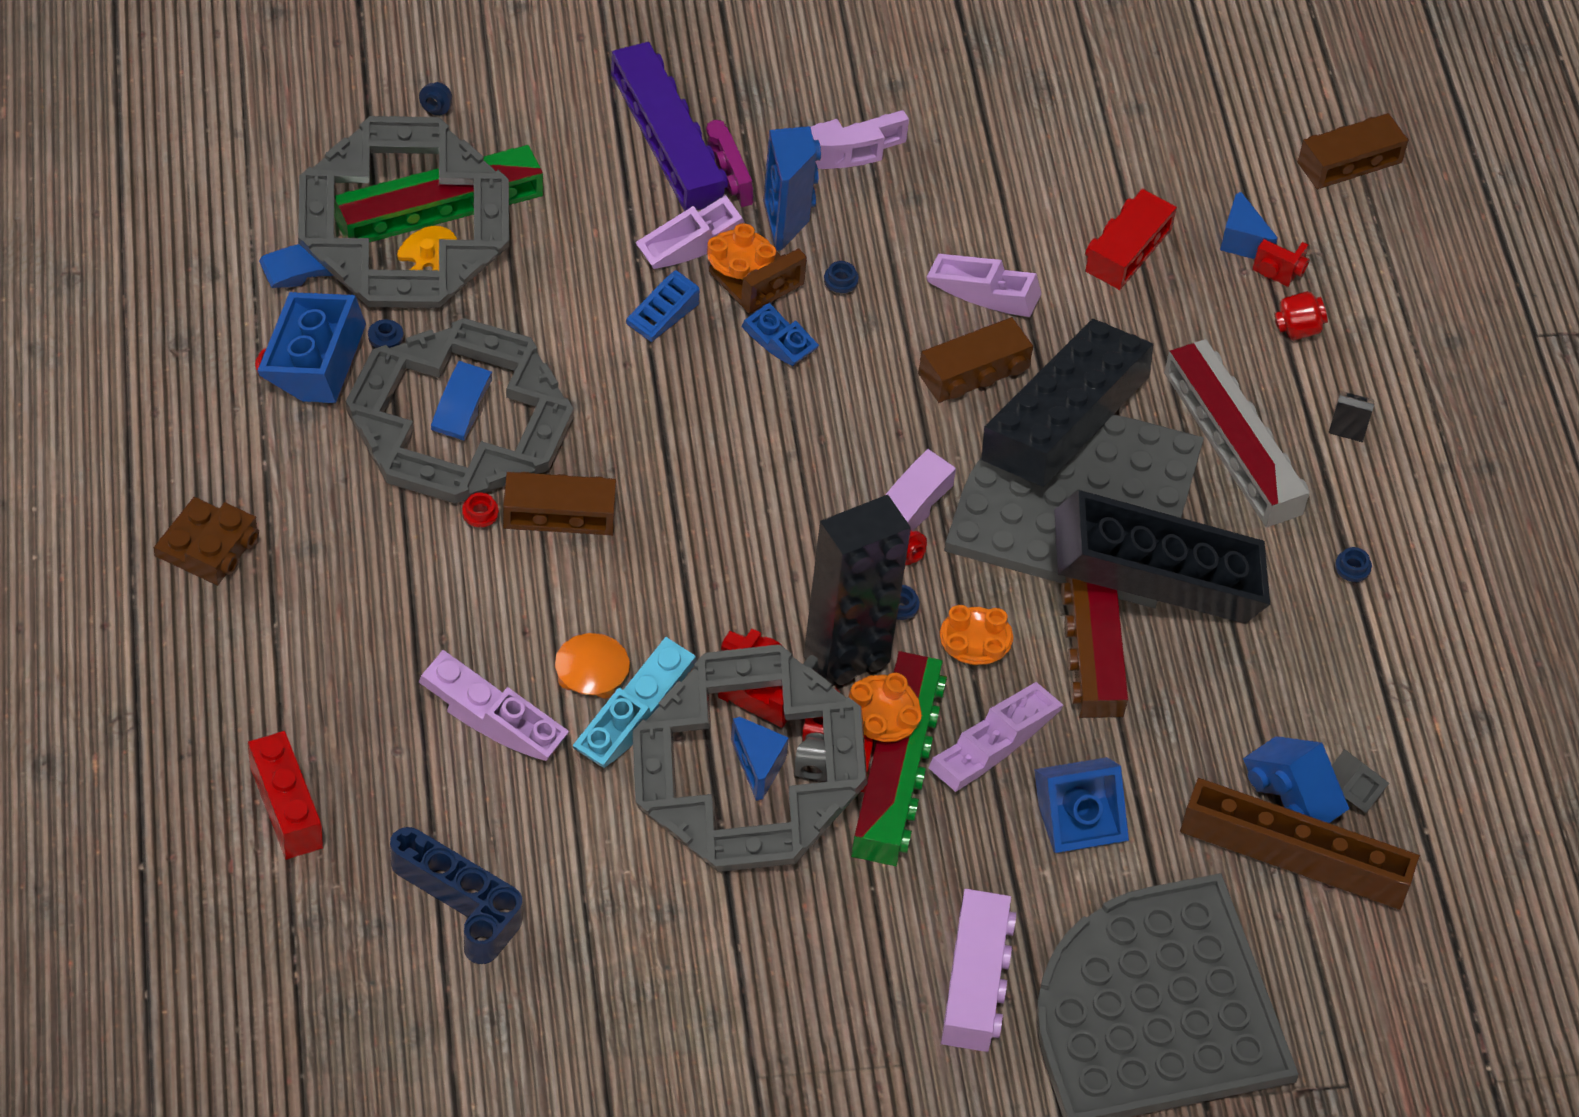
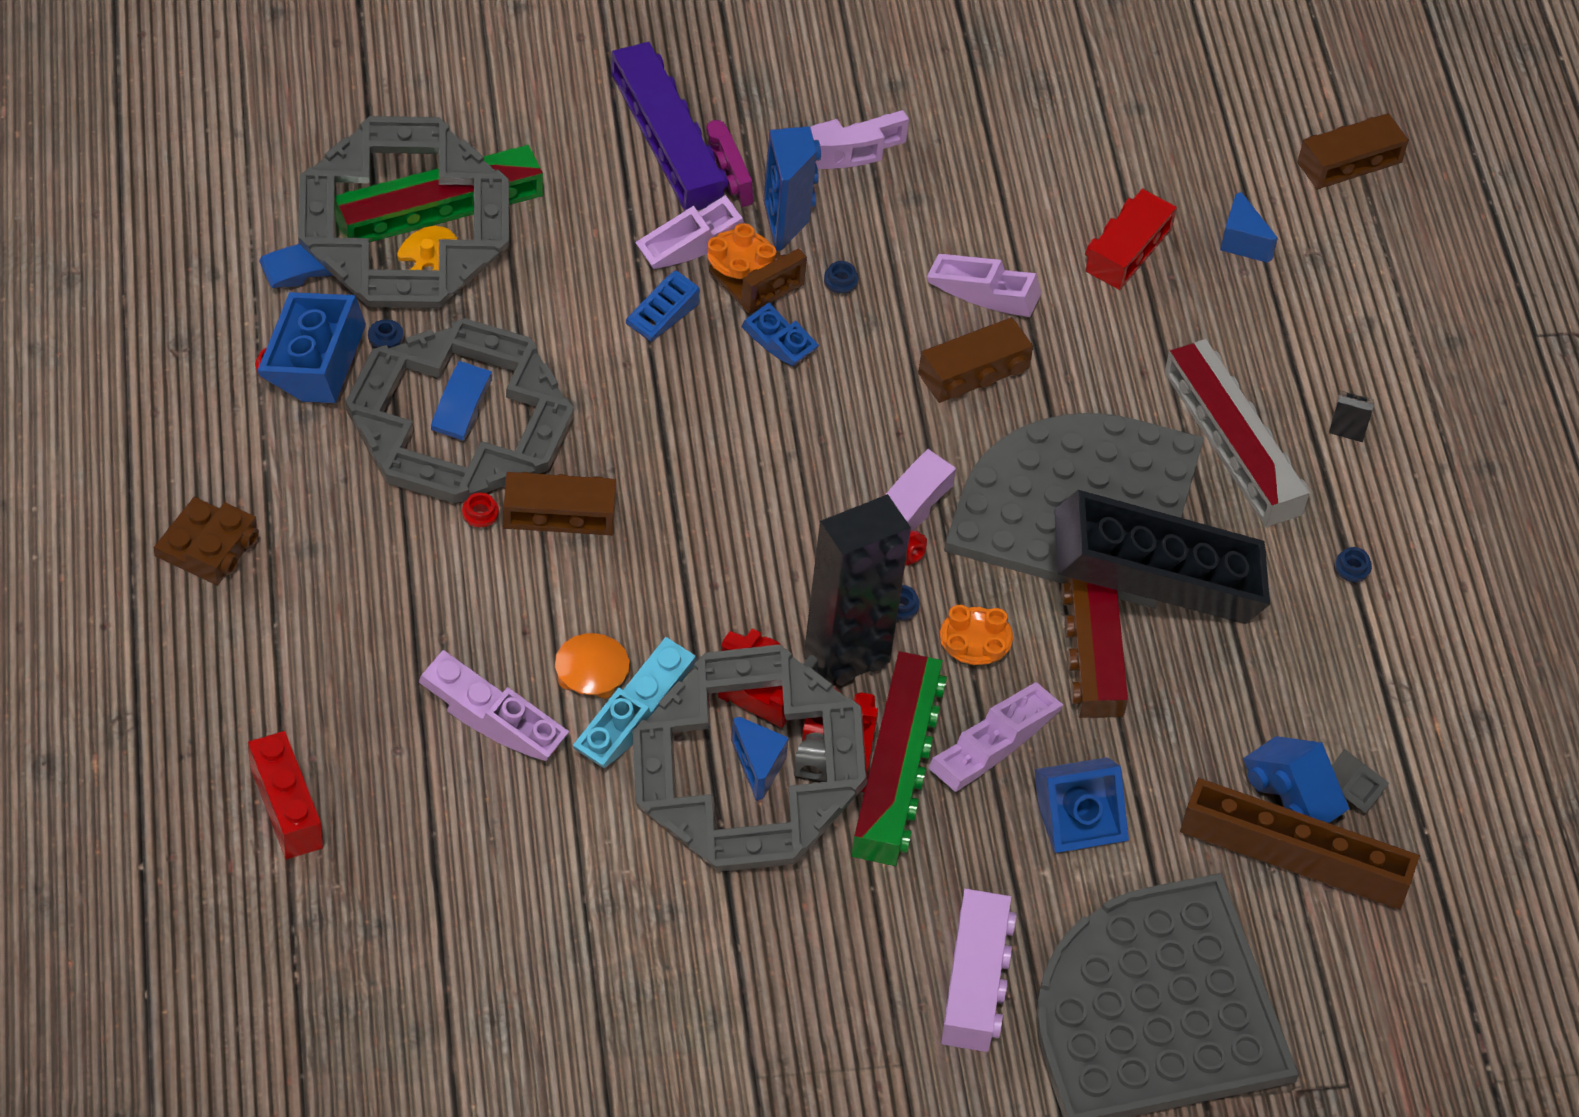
(416, 858): dark blue beam -> none
(440, 93): dark blue plate -> none
(887, 705): orange dish -> none
(1067, 402): black brick -> none
(1280, 263): red bracket -> none
(1301, 315): red head -> none

